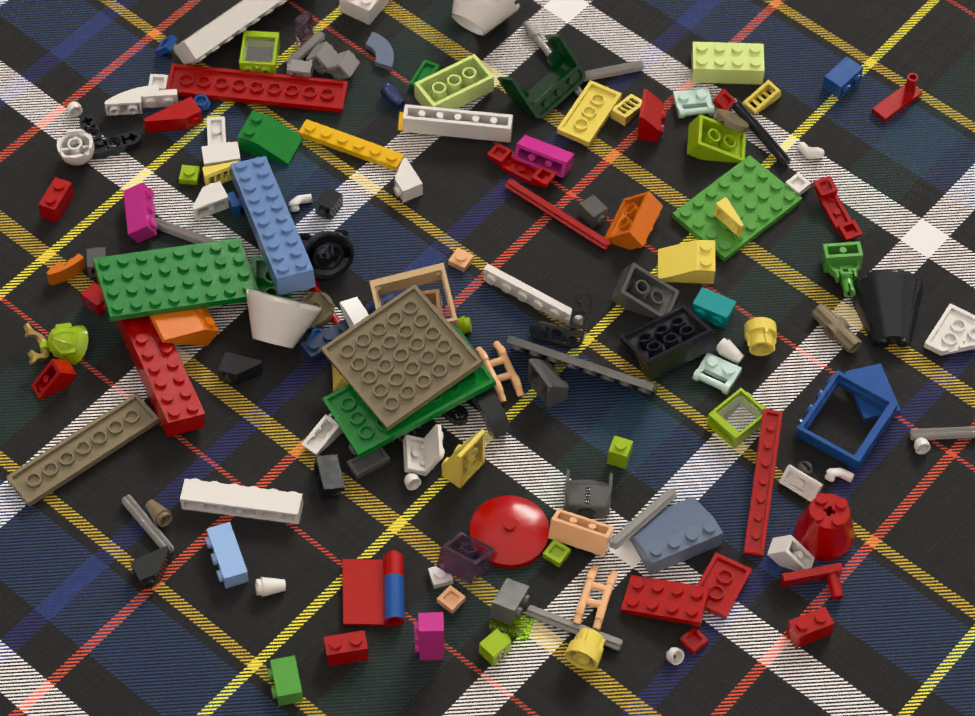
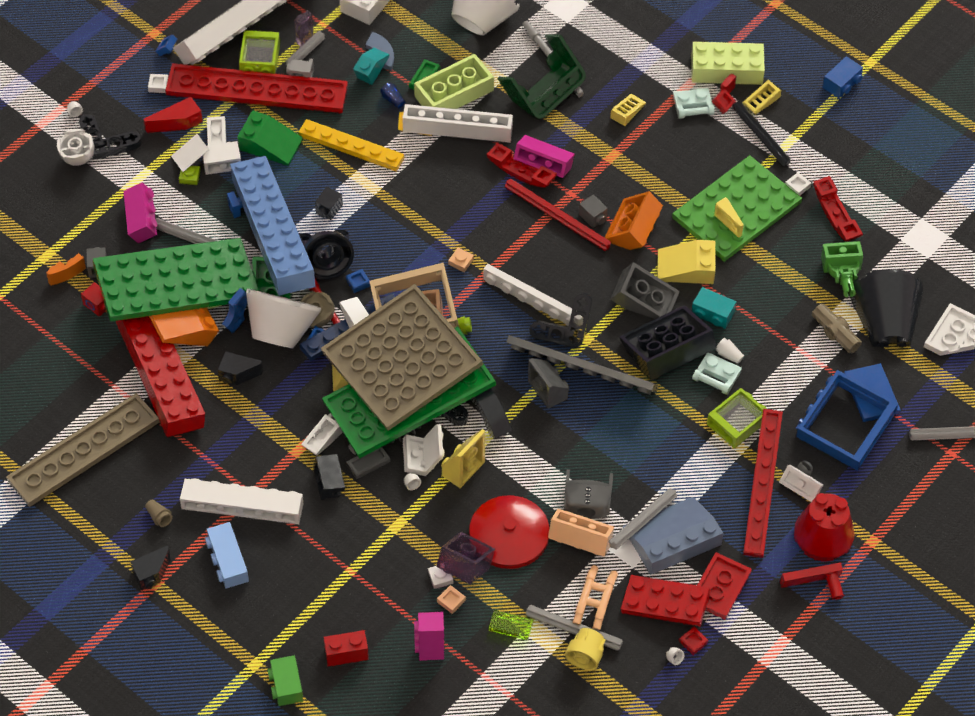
(53, 378): red slope -> none
(56, 200): red brick -> none
(64, 342): lime helmet -> none
(136, 99): white slope -> none
(146, 523): light grey axle -> none
(190, 152): none -> white sticker
(203, 102): blue plate -> none
(210, 201): white slope -> none
(211, 173): light yellow slope -> none
(236, 311): none -> blue tile
(269, 586): white cone -> none
(300, 199): white arm -> none
(328, 60): light grey brick -> none
(358, 280): none -> blue tile
(370, 65): none -> teal slope
(374, 591): red door -> none
(407, 182): white slope -> none
(495, 646): lime brick -> none
(510, 374): light nougat piece -> none
(510, 602): brick -> none
(556, 553): lime plate -> none
(589, 113): light yellow plate -> none
(614, 70): light grey axle -> none
(620, 452): lime brick -> none
(651, 118): red slope -> none
(715, 141): lime slope -> none
(729, 83): none -> red tile
(731, 120): dark tan tile -> none
(760, 335): light yellow piece -> none
(790, 553): white slope -> none
(810, 627): red brick -> none
(812, 152): white arm -> none
(839, 472): white arm -> none
(898, 100): red piece -> none
(921, 445): white hinge -> none

